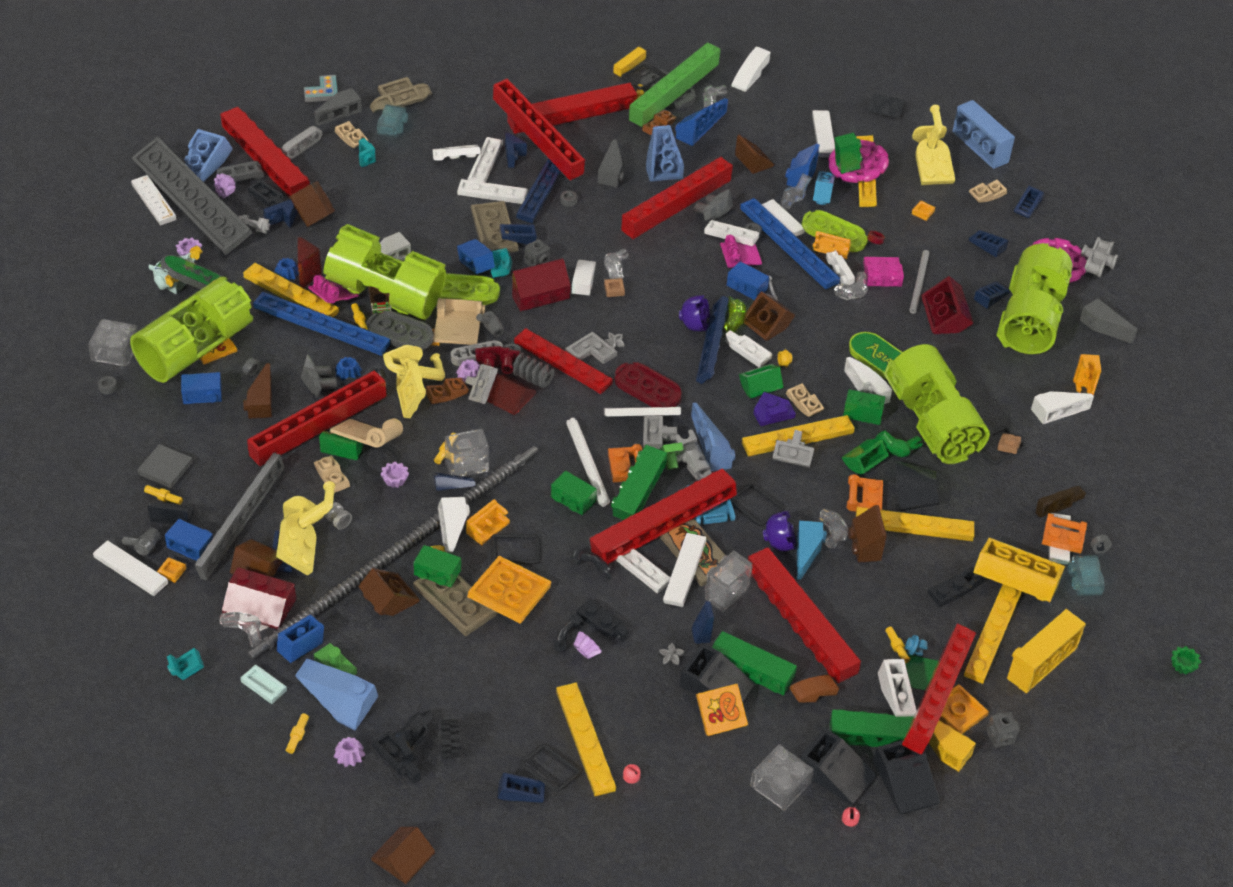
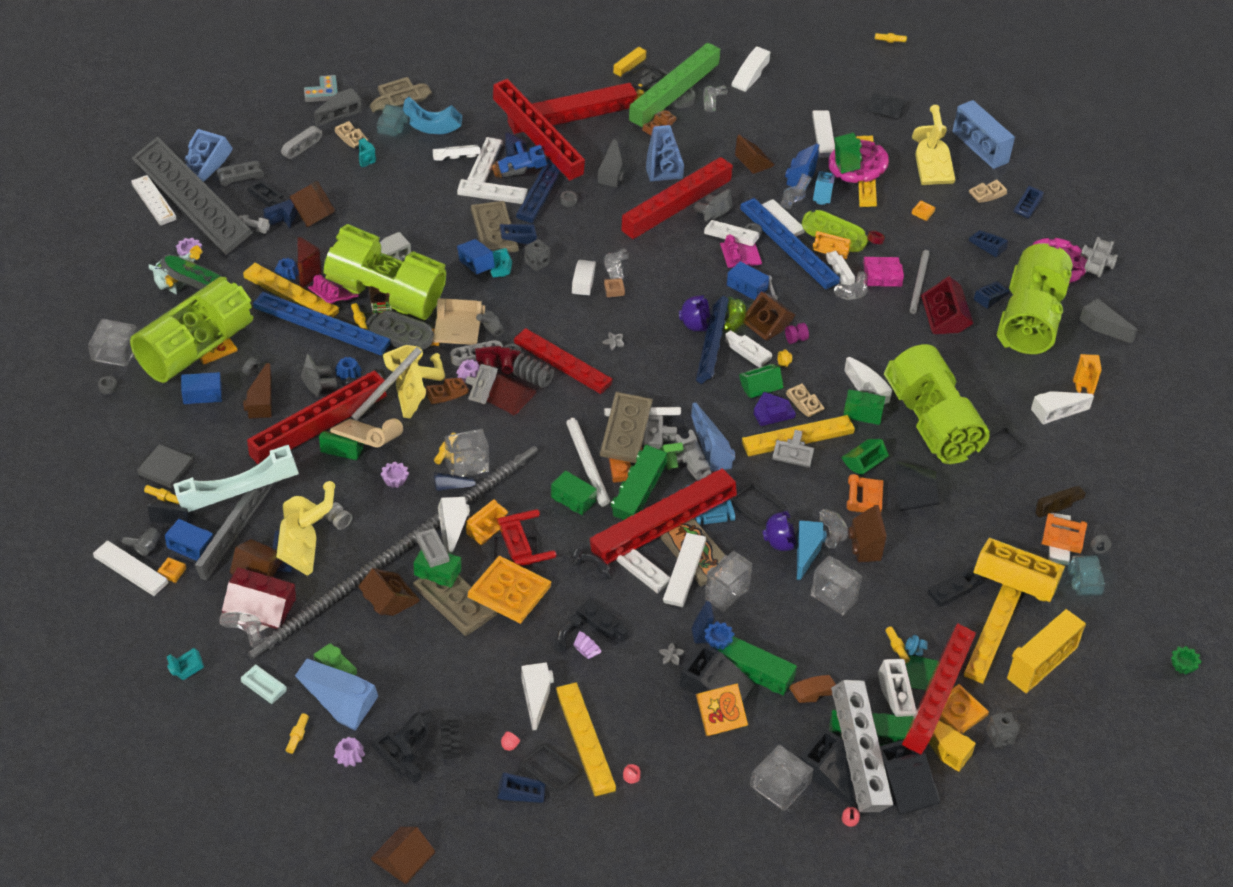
(198, 494): none -> light aqua arch
(224, 185): lavender piece -> none
(263, 149): red brick -> none
(300, 638): blue brick -> none
(330, 471): tan slope -> none
(387, 383): none -> light grey piece
(432, 122): none -> dark azure arch
(432, 547): none -> light grey tile
(471, 288): lime tile -> none
(509, 741): none -> coral hinge
(516, 540): none -> red plate
(520, 162): none -> blue piece
(536, 686): none -> white slope
(540, 285): dark red slope -> none
(592, 345): light grey tile -> none
(626, 427): none -> dark tan tile
(647, 385): dark red tile -> none
(698, 123): blue wedge -> none
(719, 635): none -> blue piece
(796, 333): none -> magenta wheel
(804, 616): red brick -> none
(836, 585): none -> clear brick
(862, 746): none -> light grey brick
(873, 351): green tile -> none
(890, 37): none -> yellow bar
(898, 446): green arm -> none
(925, 525): yellow plate -> none
(1009, 443): medium nougat plate -> none

